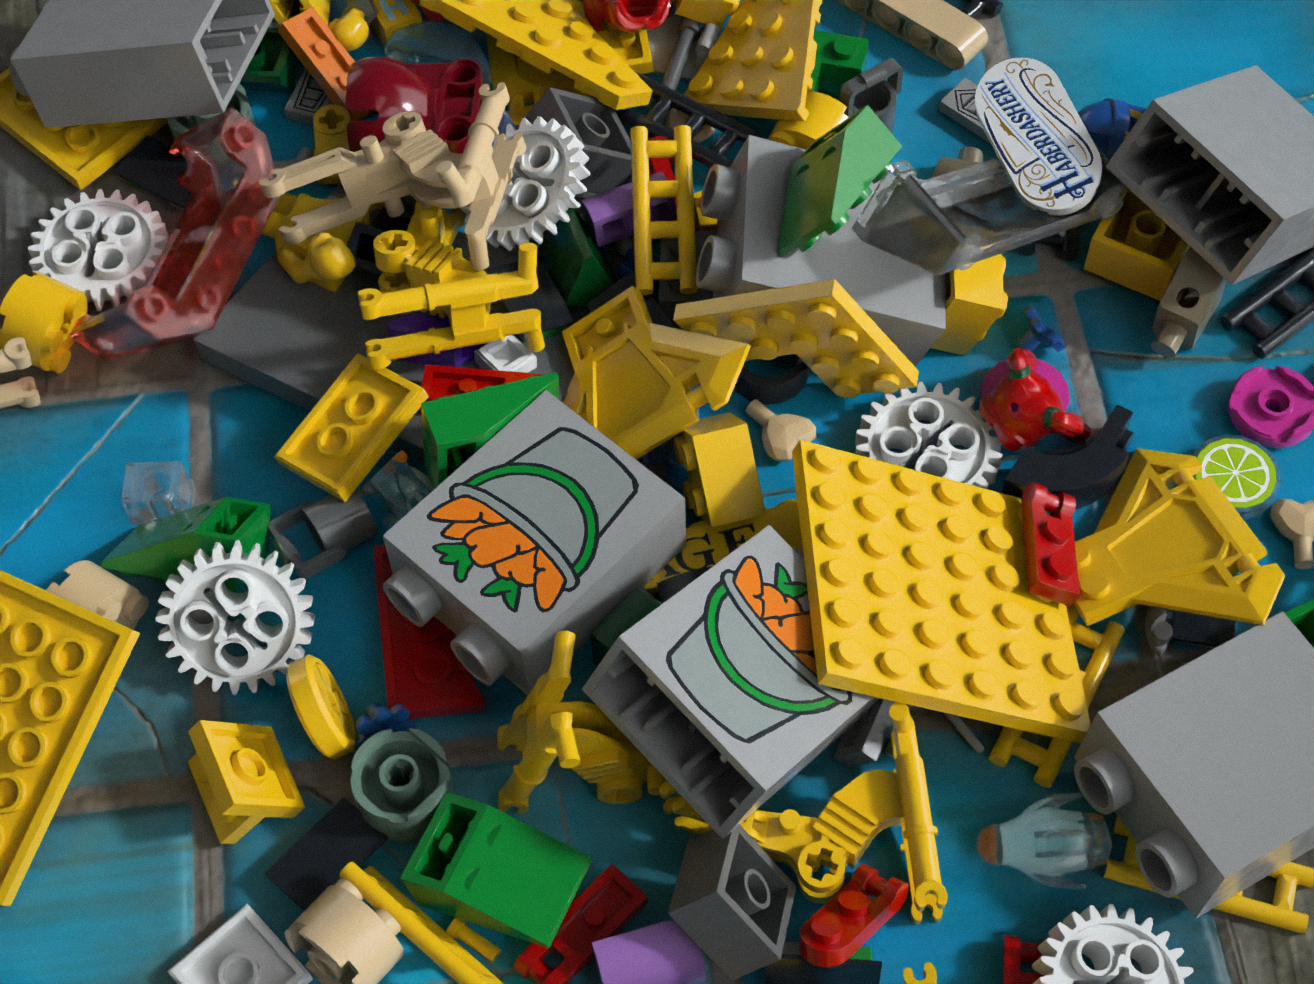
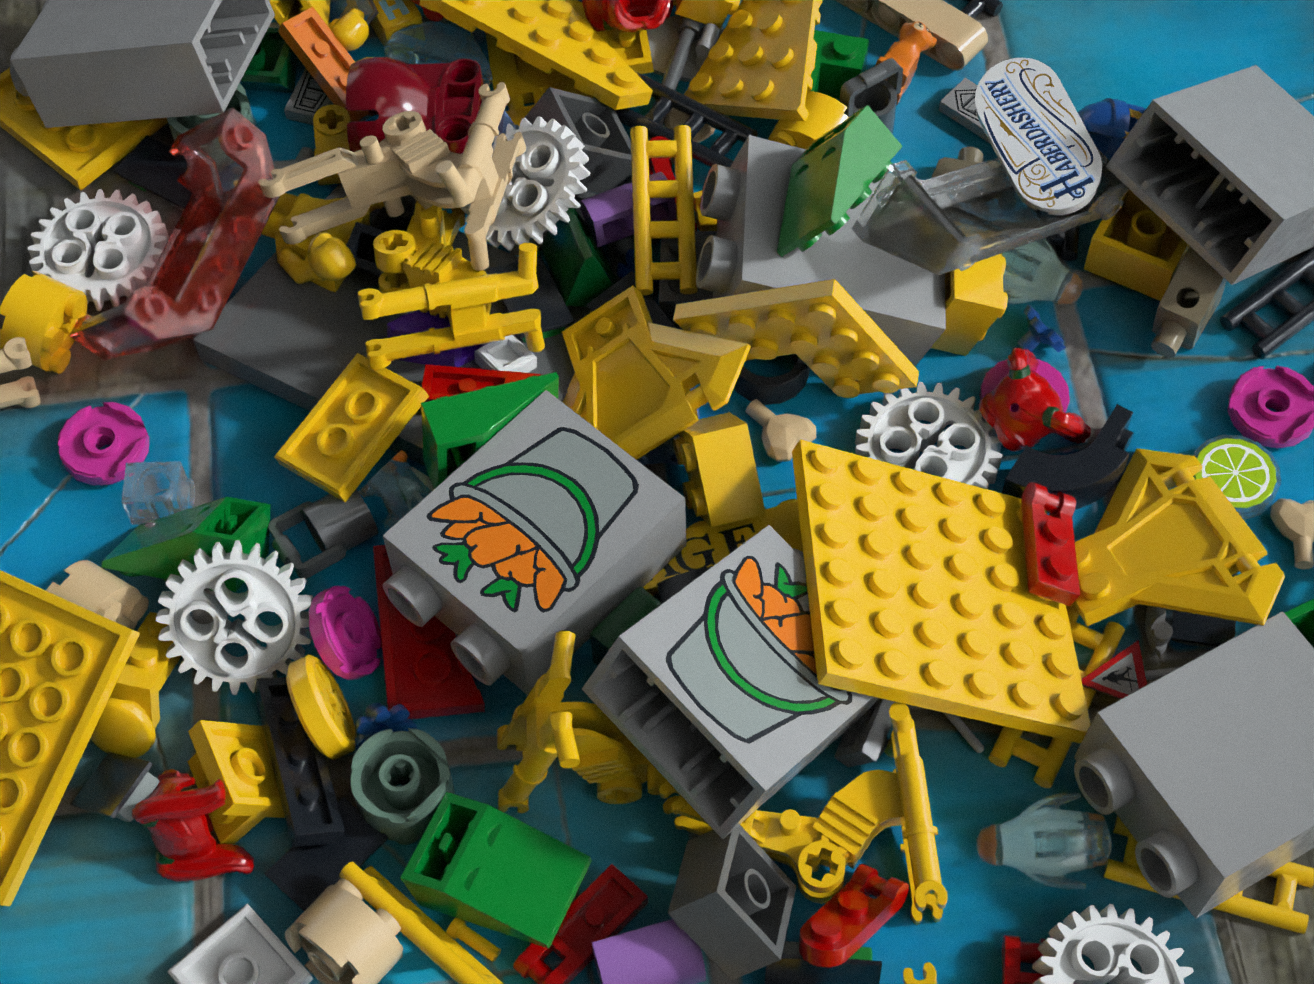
(92, 429): none -> dark pink plate
(117, 787): none -> black piece
(133, 707): none -> yellow piece
(183, 828): none -> red hair
(298, 768): none -> black plate
(345, 632): none -> dark pink plate
(913, 40): none -> orange animal
(1038, 274): none -> clear light blue animal
(1123, 674): none -> piece

